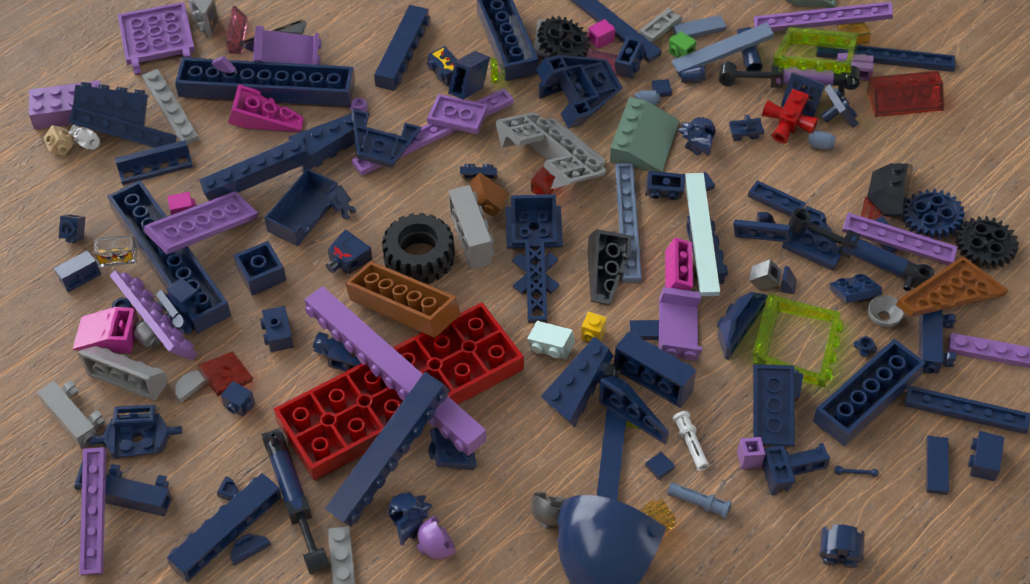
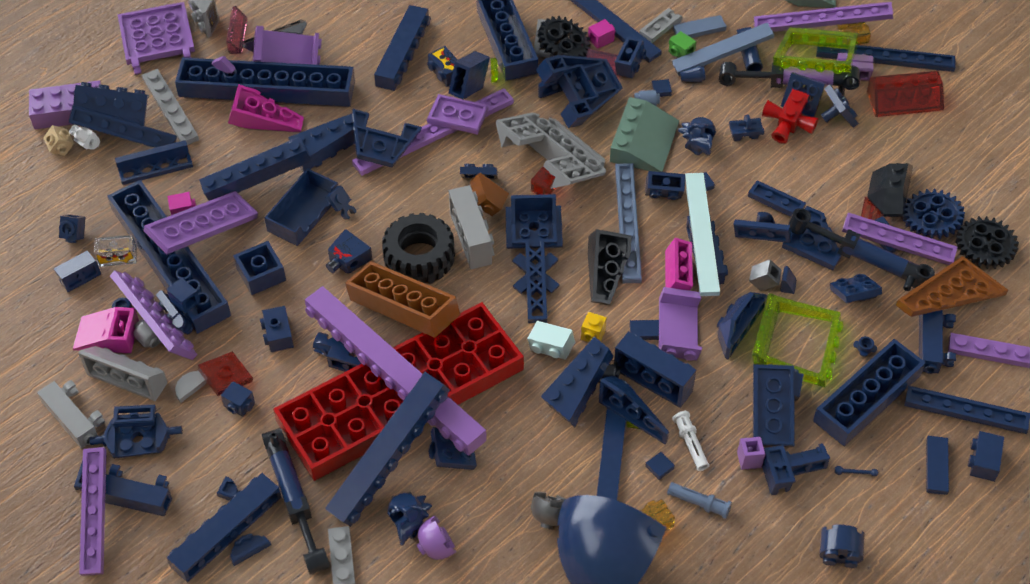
(359, 104): medium lavender plate -> none
(821, 140): sand blue brick -> none
(887, 305): light grey piece -> none

